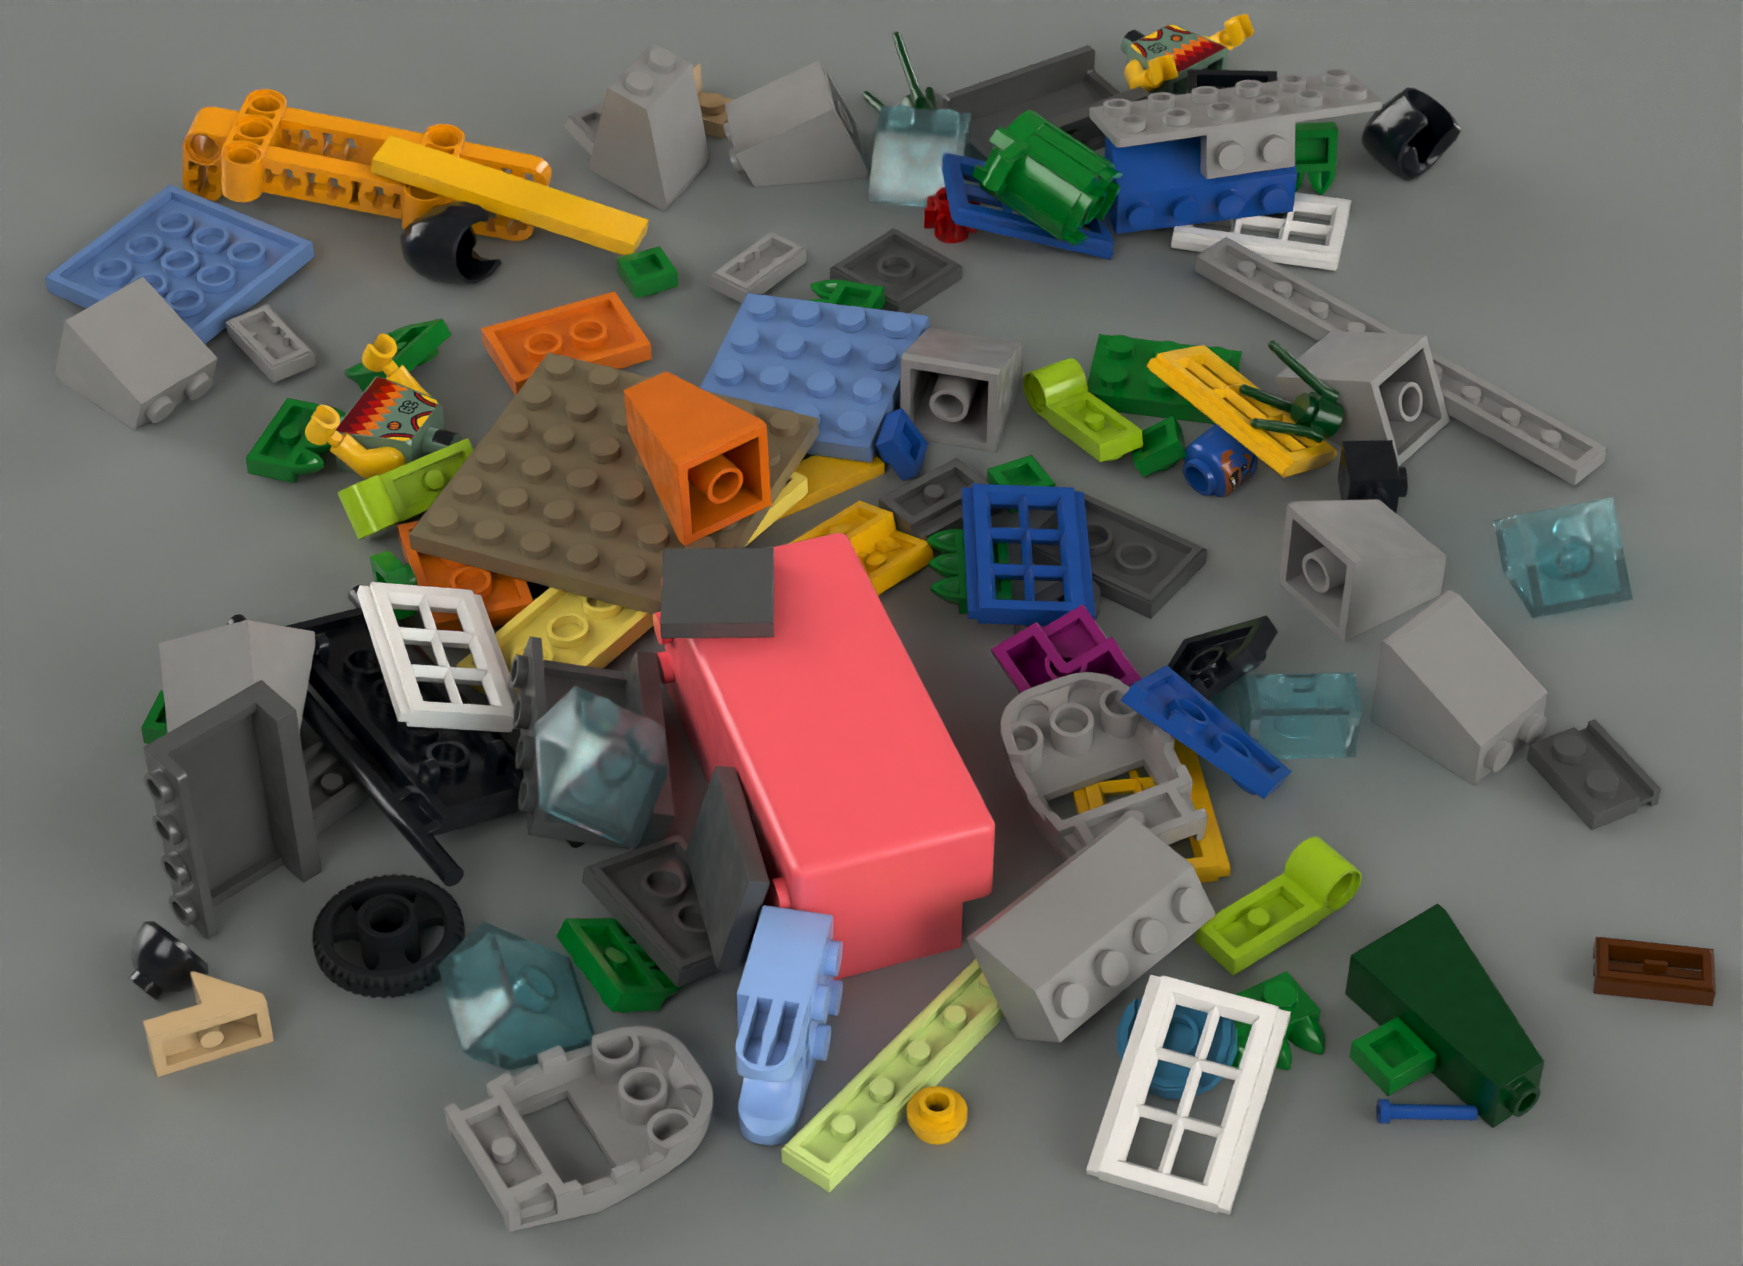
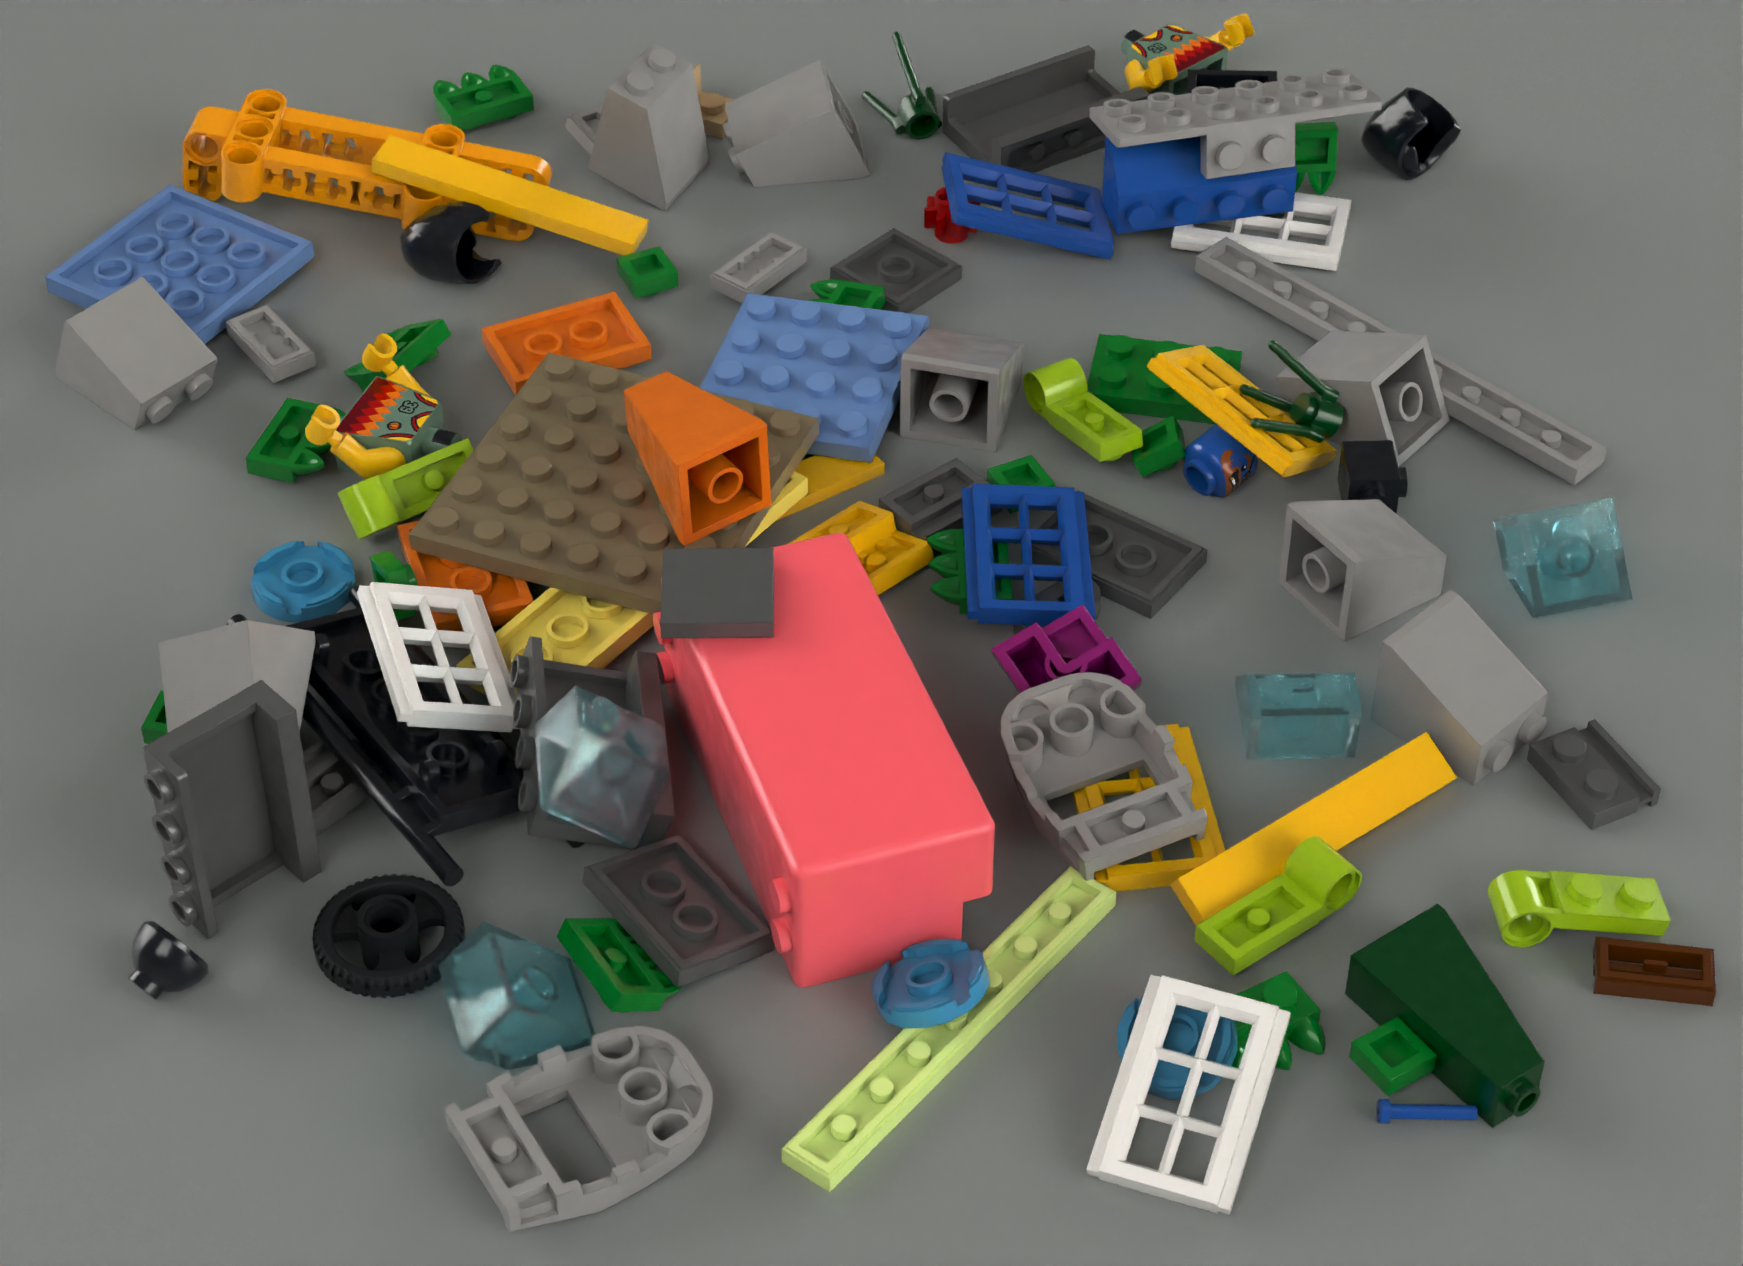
(219, 1025): tan slope -> none
(302, 581): none -> dark azure tile
(482, 100): none -> green plate
(727, 868): dark grey tile -> none
(783, 1018): light blue brick -> none
(901, 444): blue plate -> none
(911, 151): clear light blue slope -> none
(930, 984): none -> dark azure tile
(937, 1126): yellow plate -> none
(1048, 177): green container -> none
(1089, 930): light grey slope -> none
(1206, 730): blue wing -> none
(1223, 655): black plate -> none
(1334, 816): none -> yellow tile
(1537, 901): none -> lime plate

